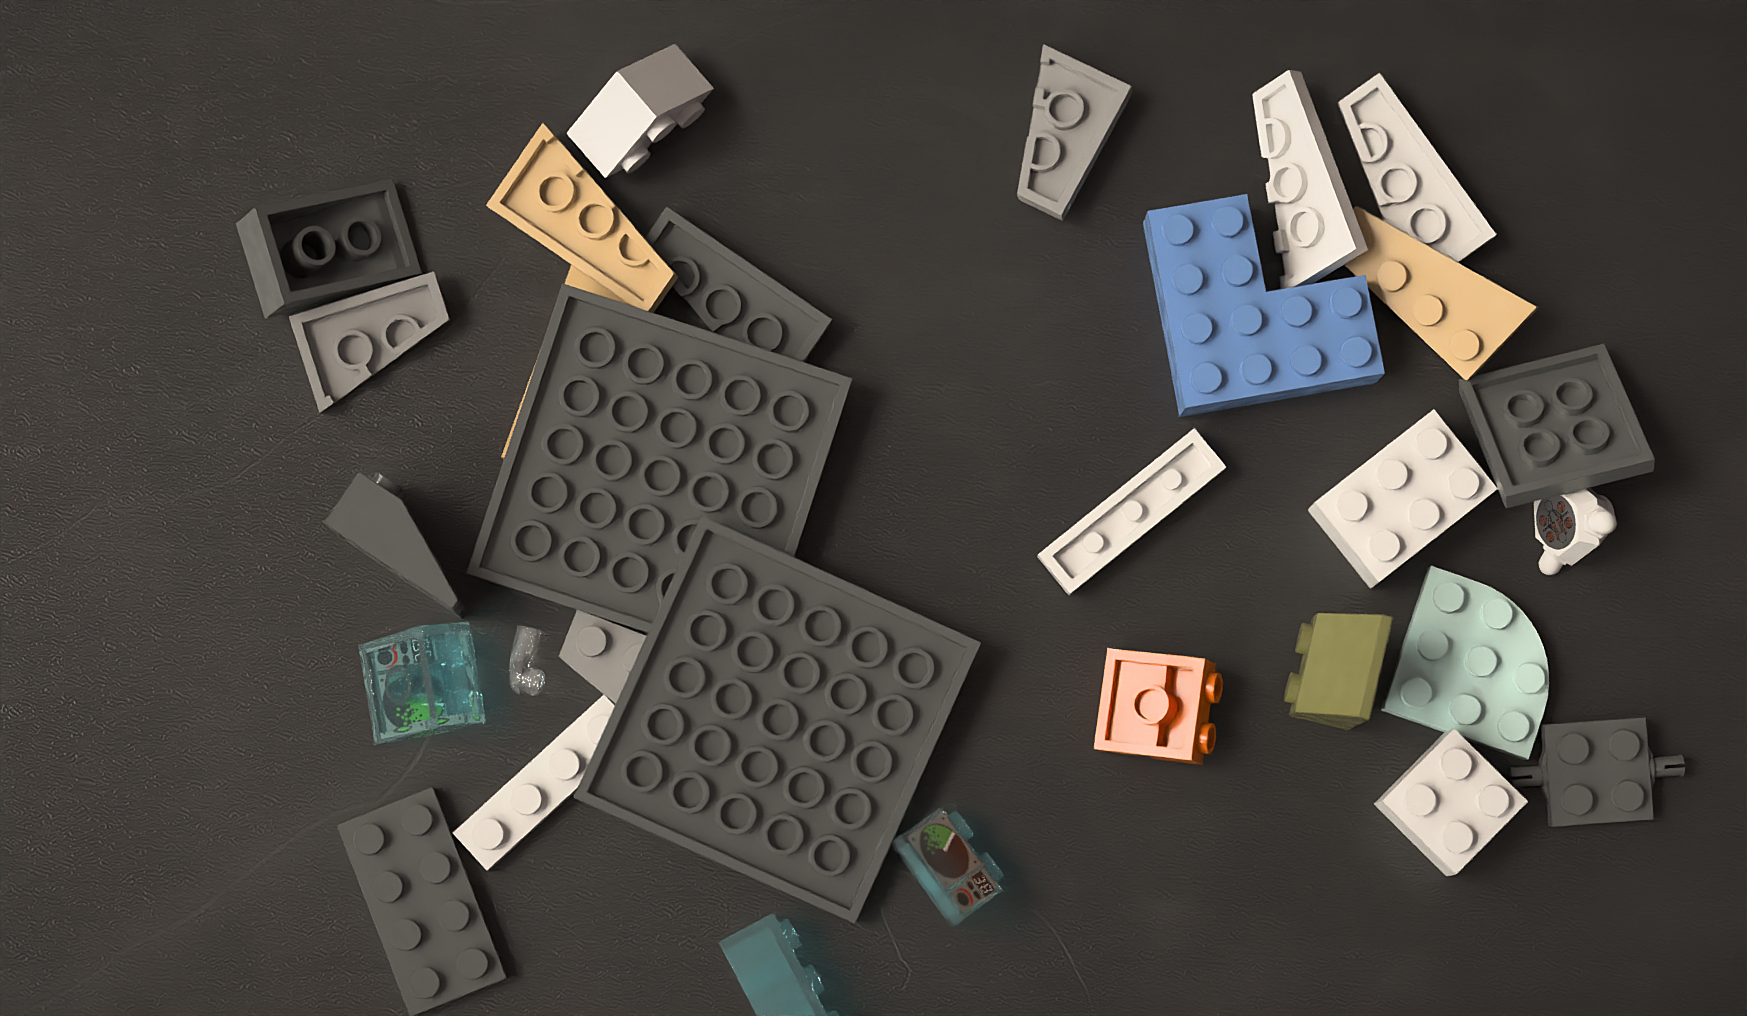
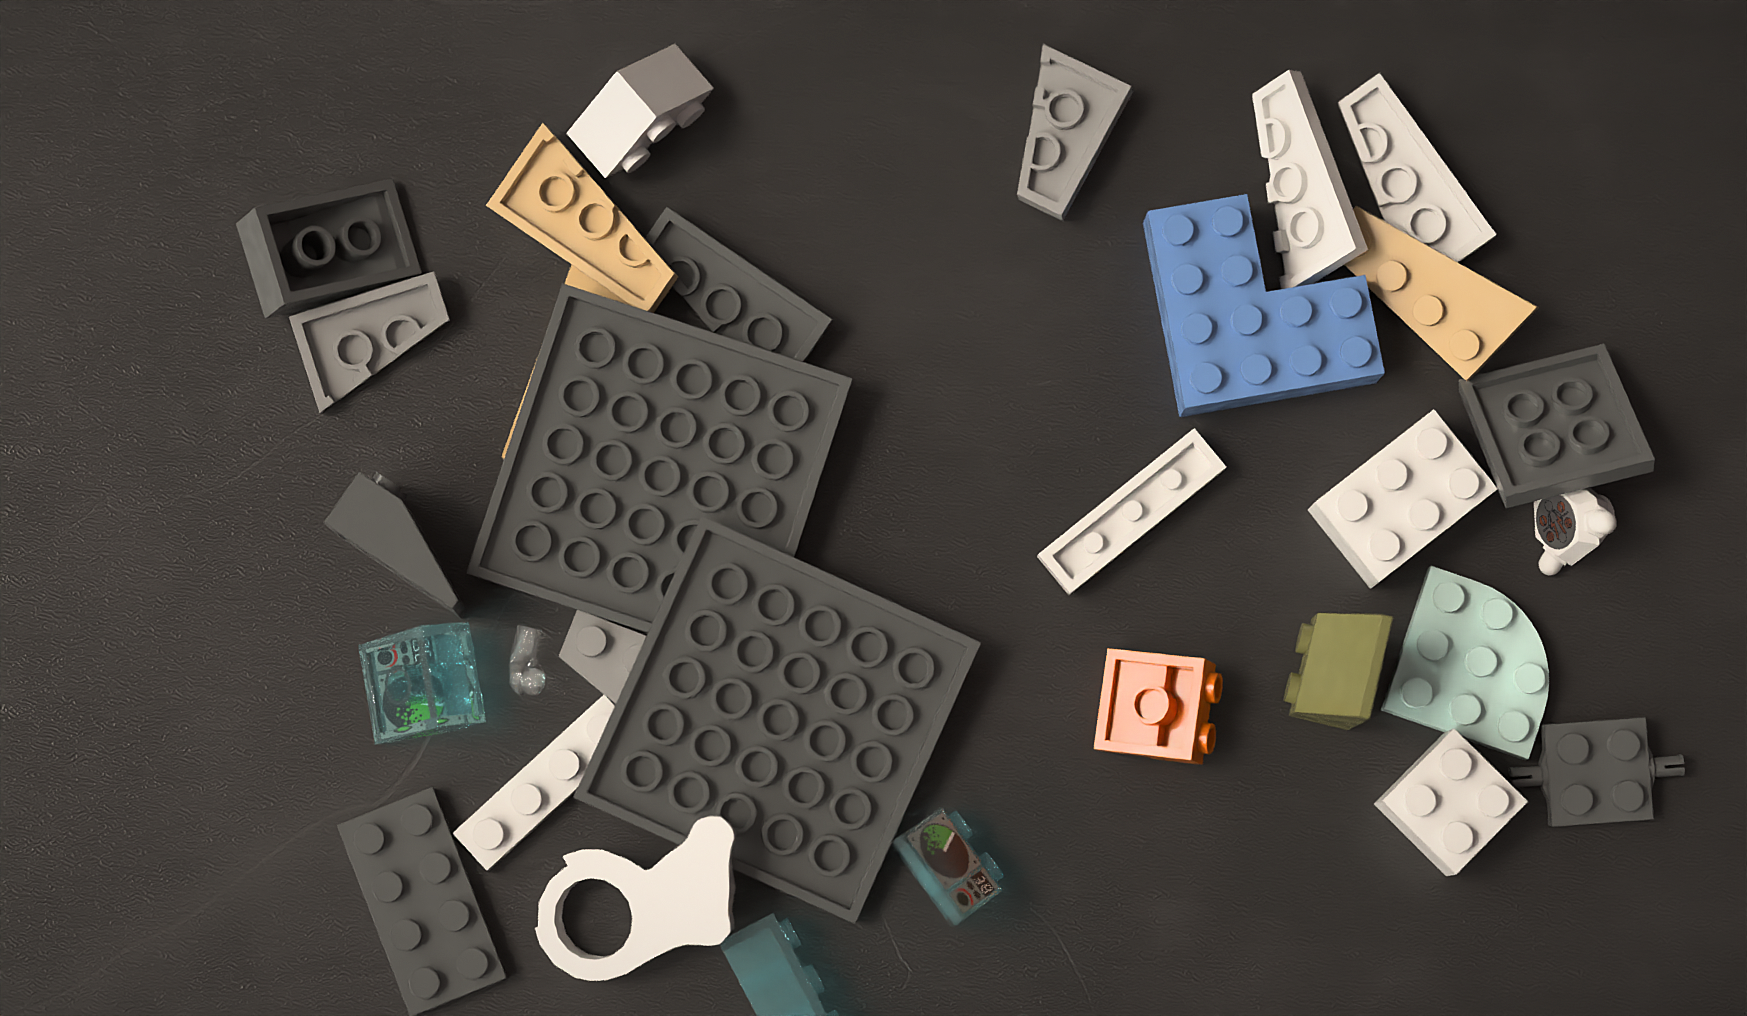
(672, 905): none -> white animal

